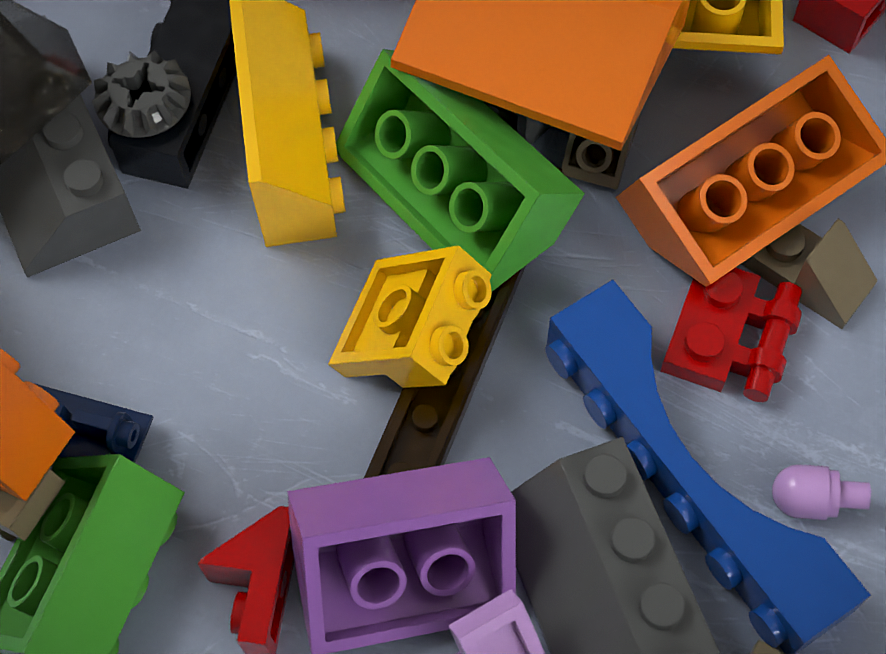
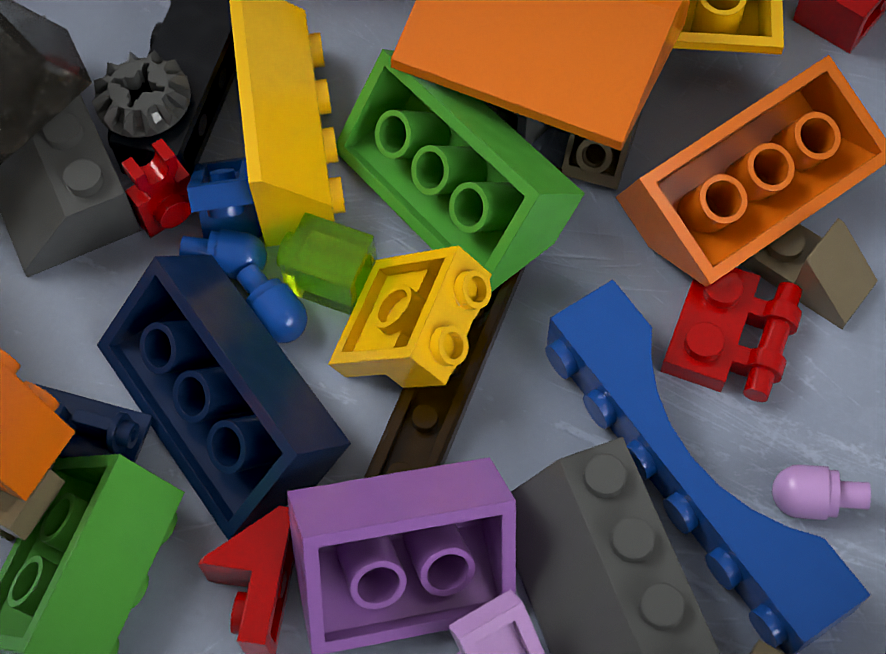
(159, 190): none -> red plate
(219, 391): none -> dark blue slope
(223, 197): none -> blue slope
(229, 248): none -> blue cylinder
(274, 304): none -> blue cylinder
(326, 262): none -> clear neon green brick

